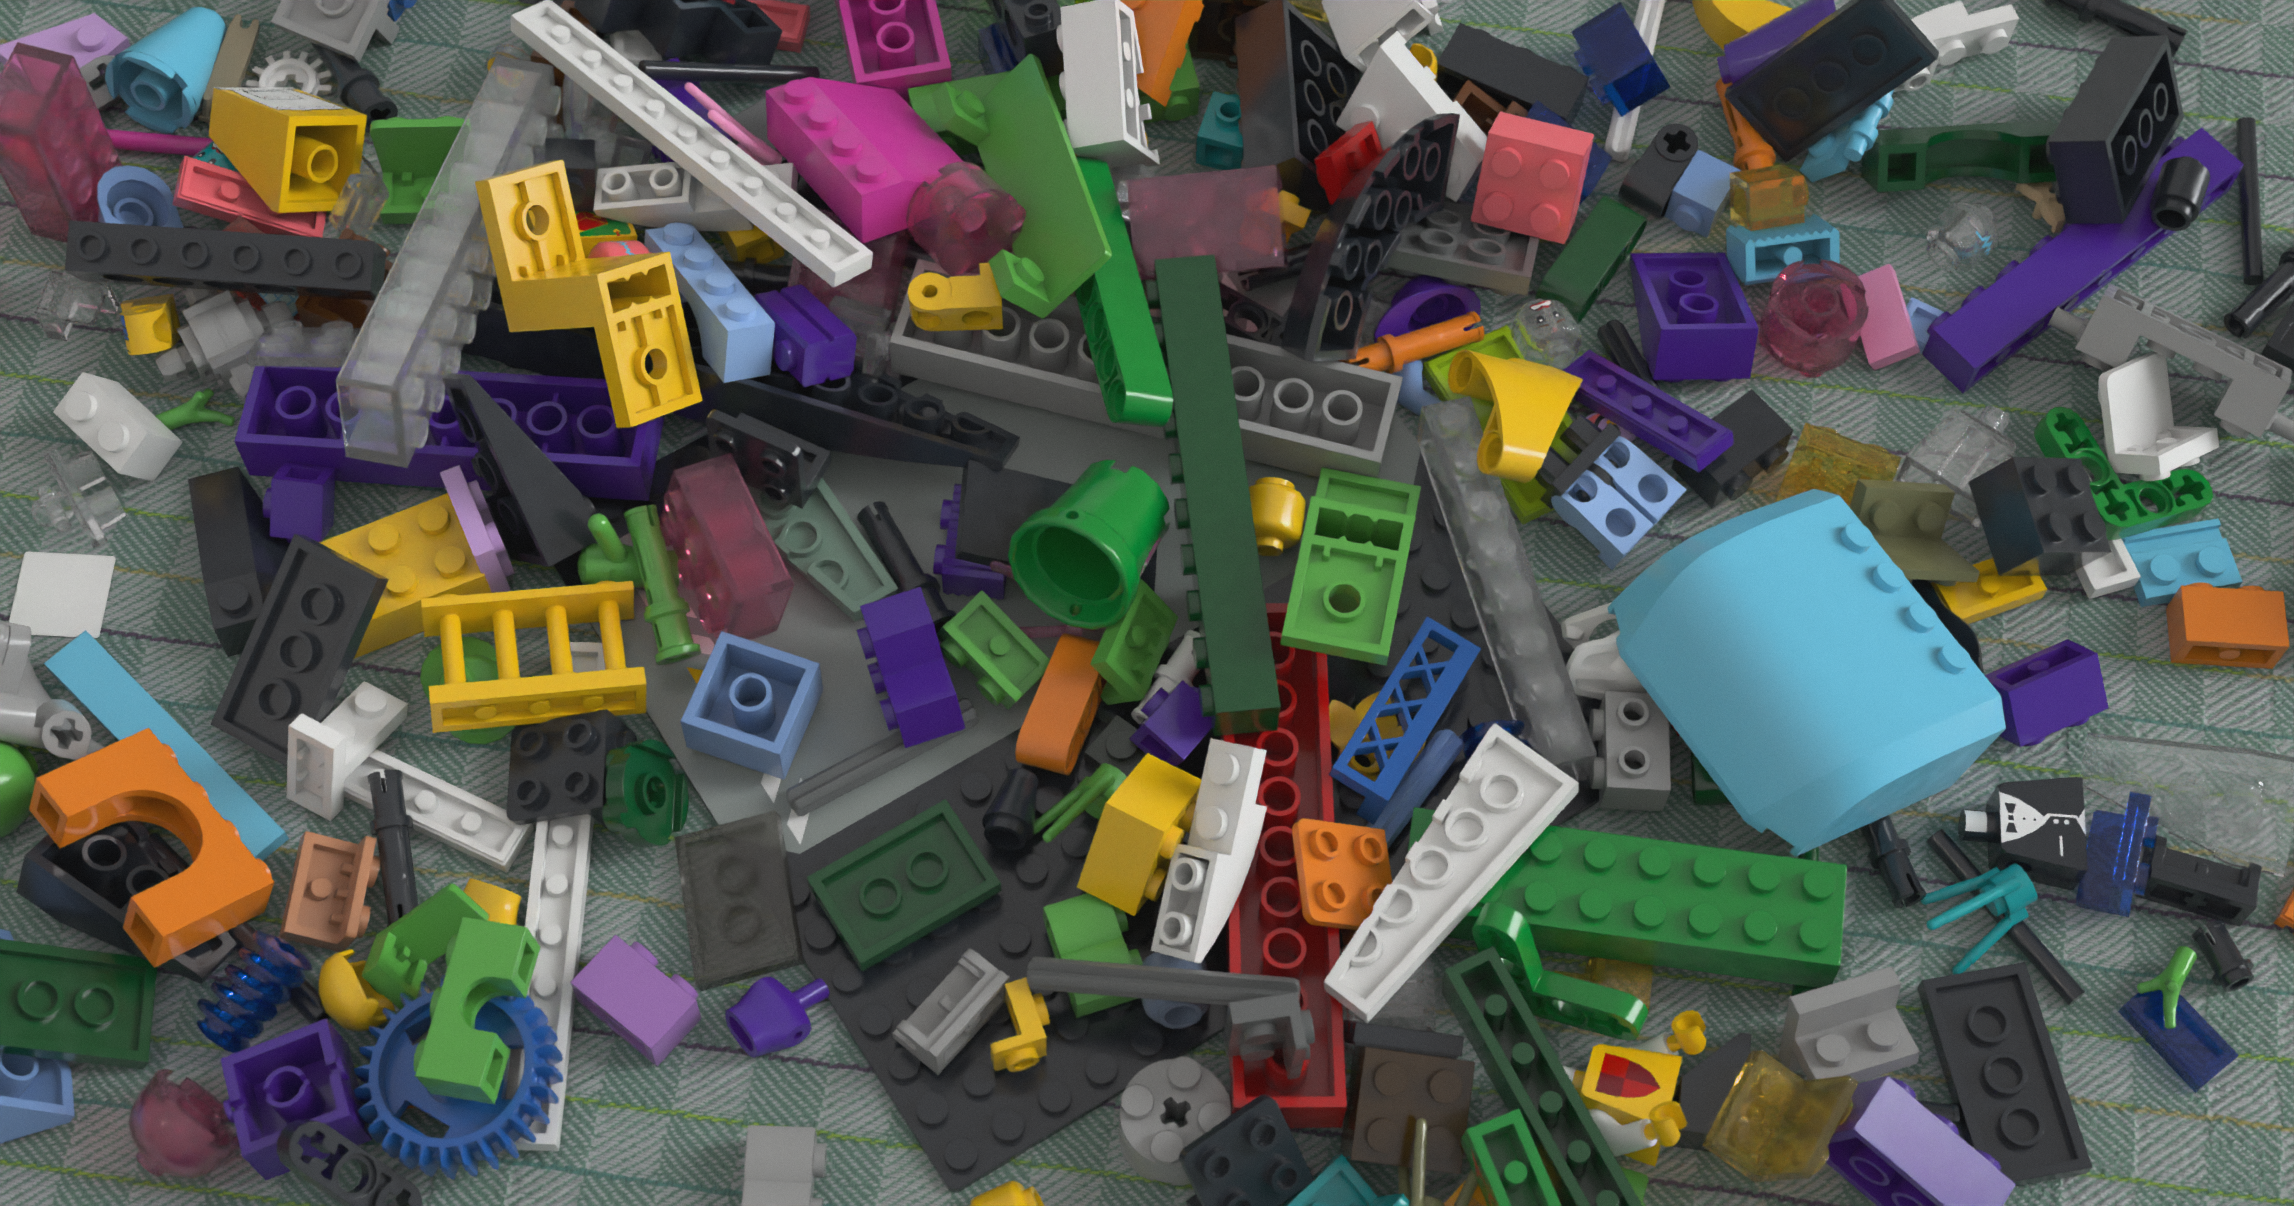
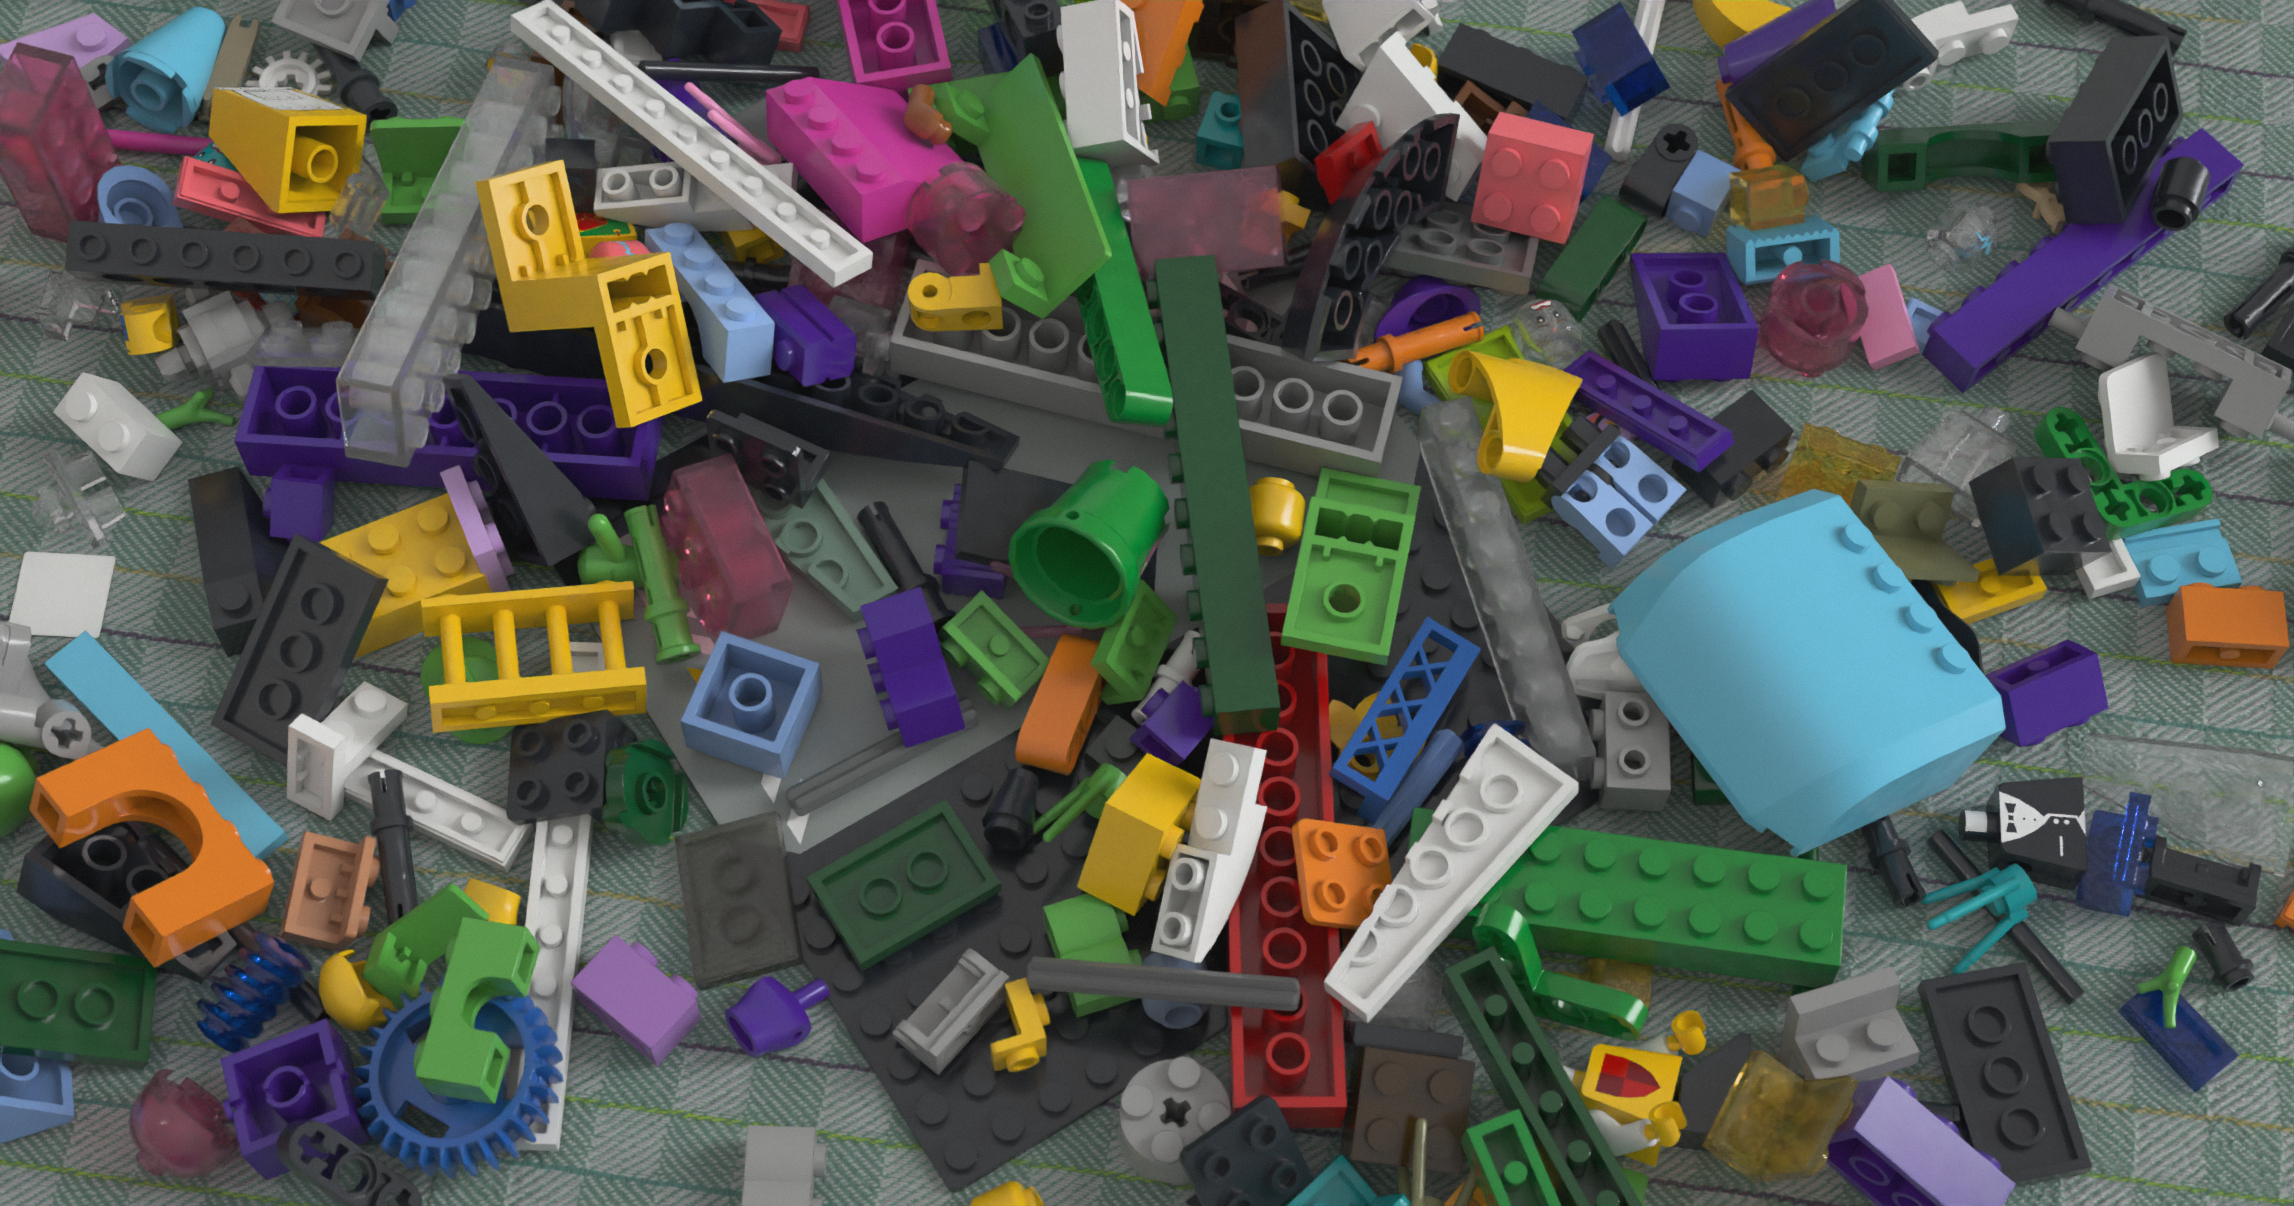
(923, 119): none -> dark orange arm
(1267, 1024): dark grey bracket -> none
(2249, 202): black bar -> none

